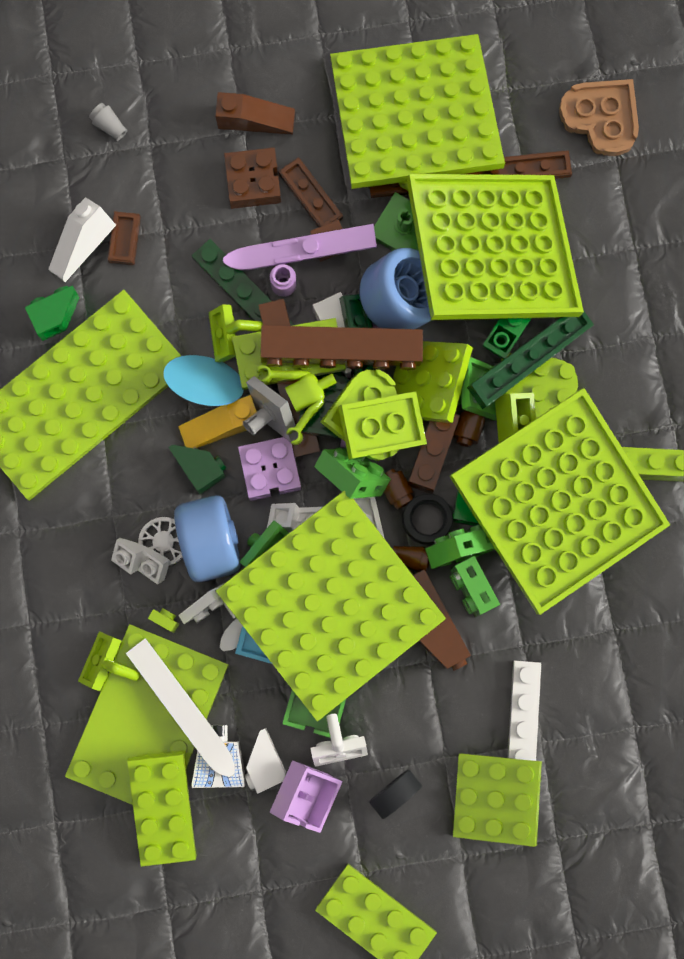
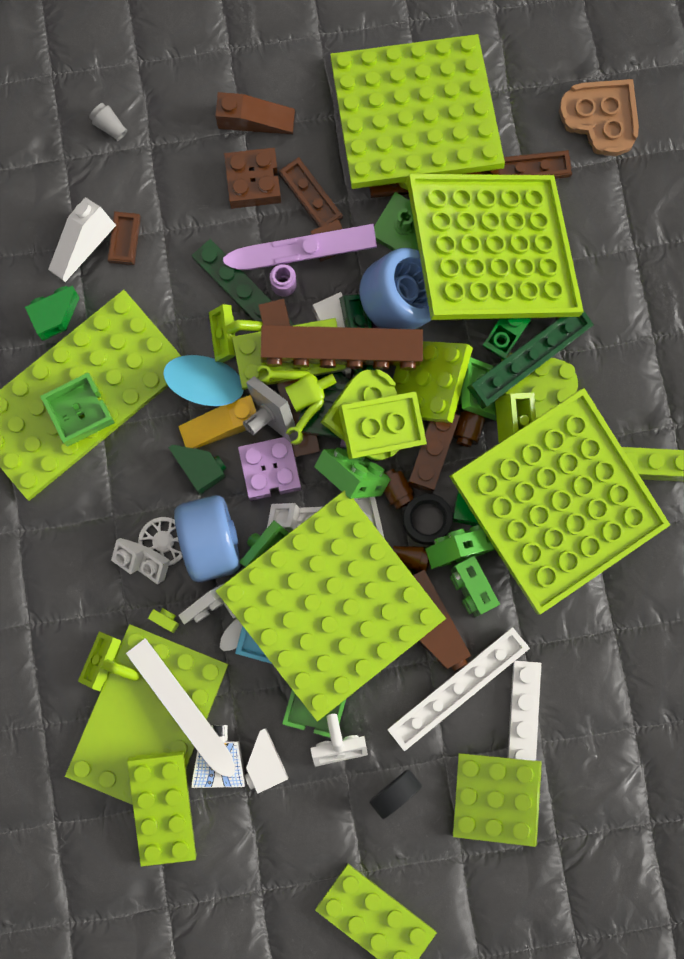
(65, 411): none -> bright green piece
(306, 796): lavender piece -> none
(458, 689): none -> white plate

